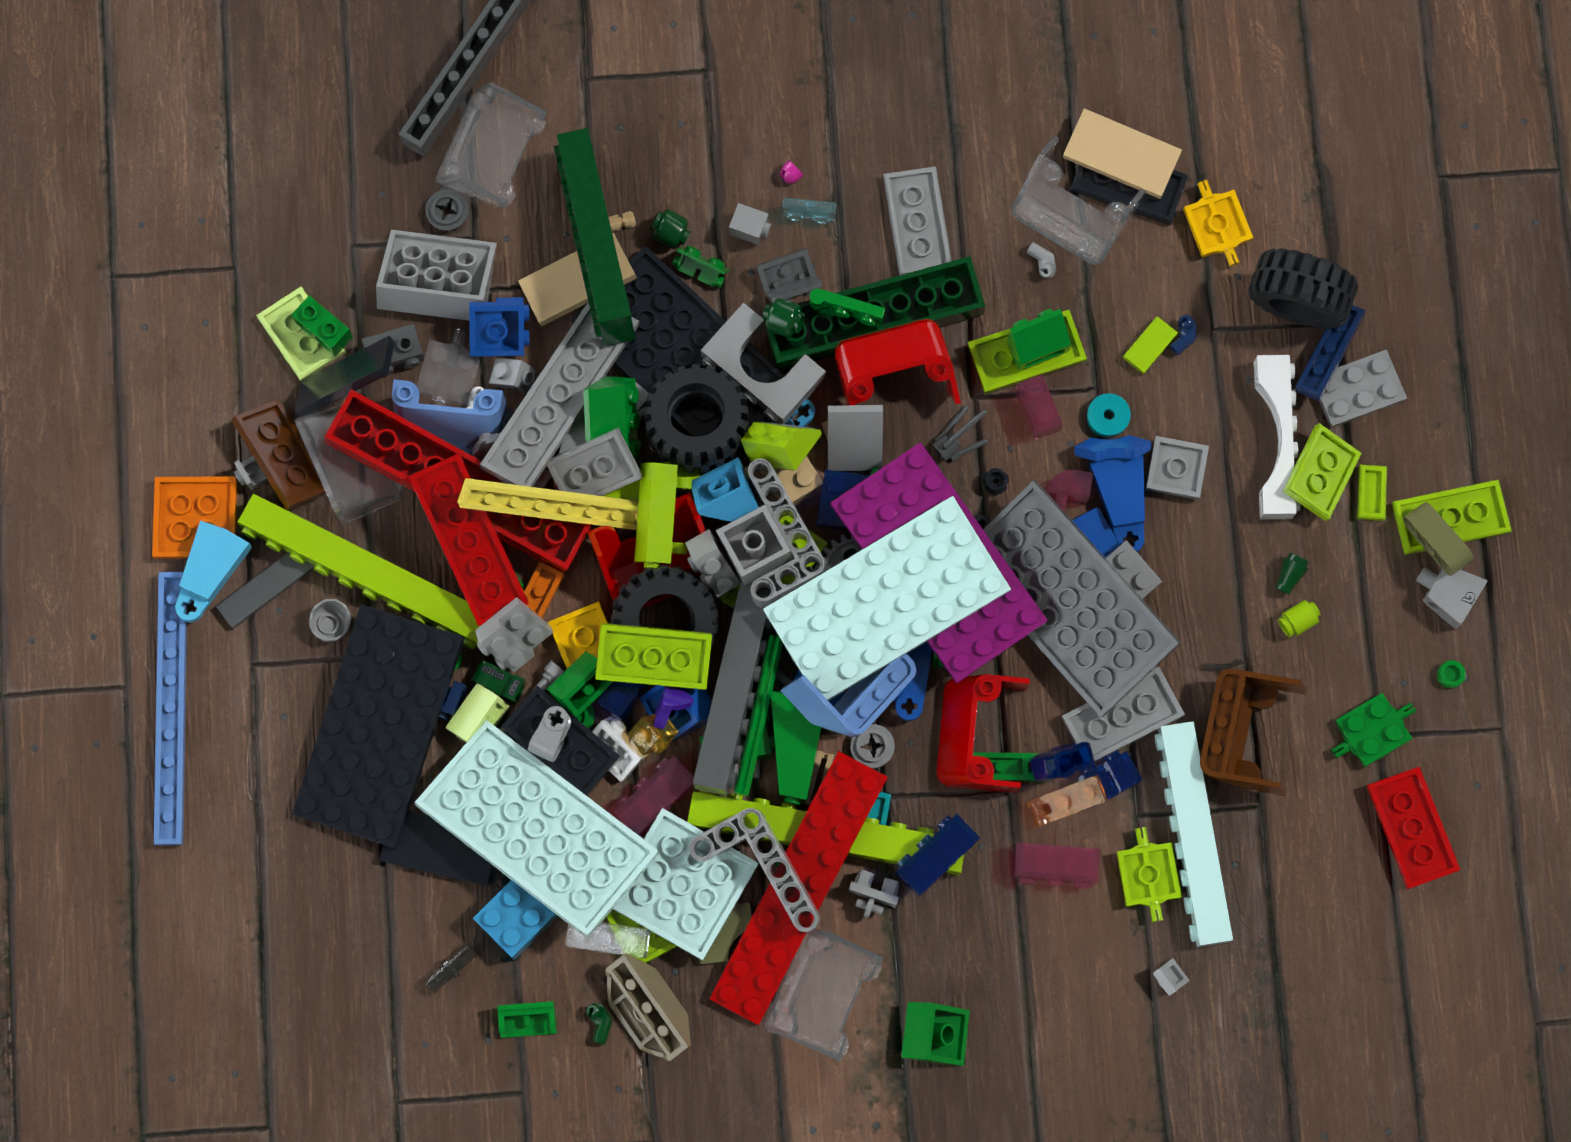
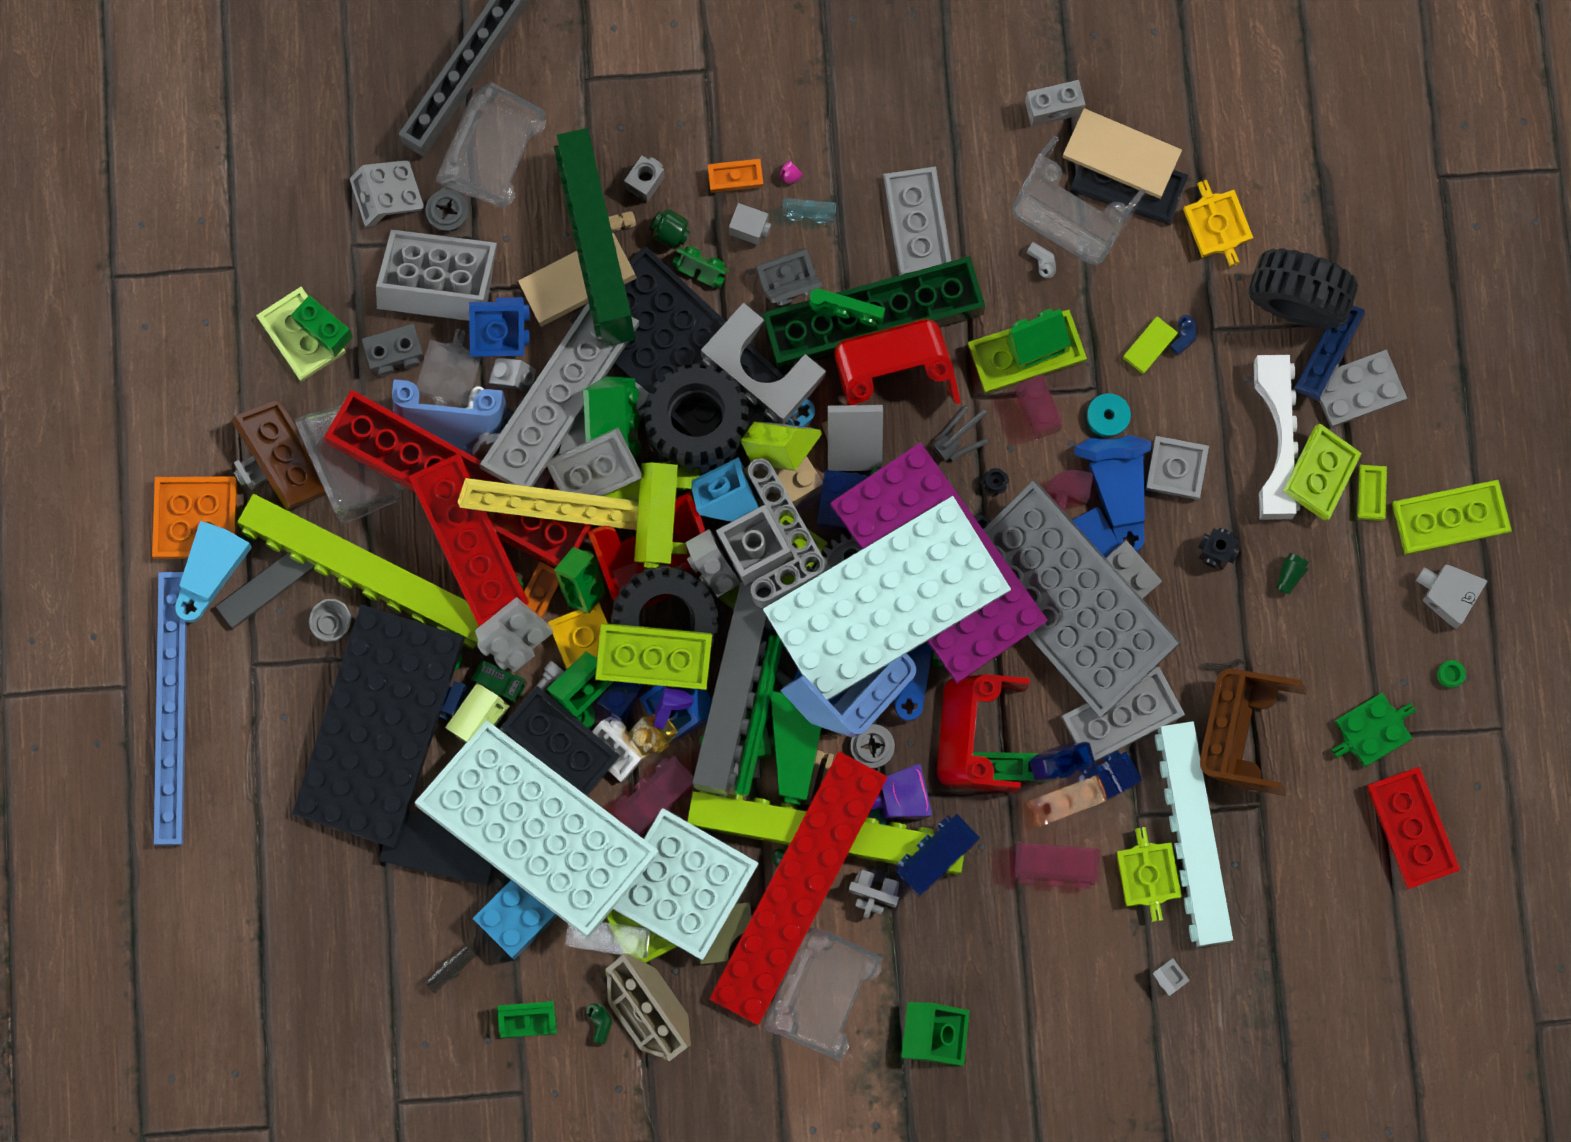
(347, 374): black tile -> none
(385, 190): none -> light grey bracket
(549, 739): light grey piece -> none
(581, 580): none -> green brick
(640, 188): none -> light grey brick
(735, 175): none -> orange plate
(767, 860): light grey beam -> none
(783, 317): dark green head -> none
(904, 796): none -> dark purple torso
(1055, 103): none -> light grey brick
(1212, 555): none -> black brick
(1299, 618): lime brick -> none
(1438, 538): olive beam -> none

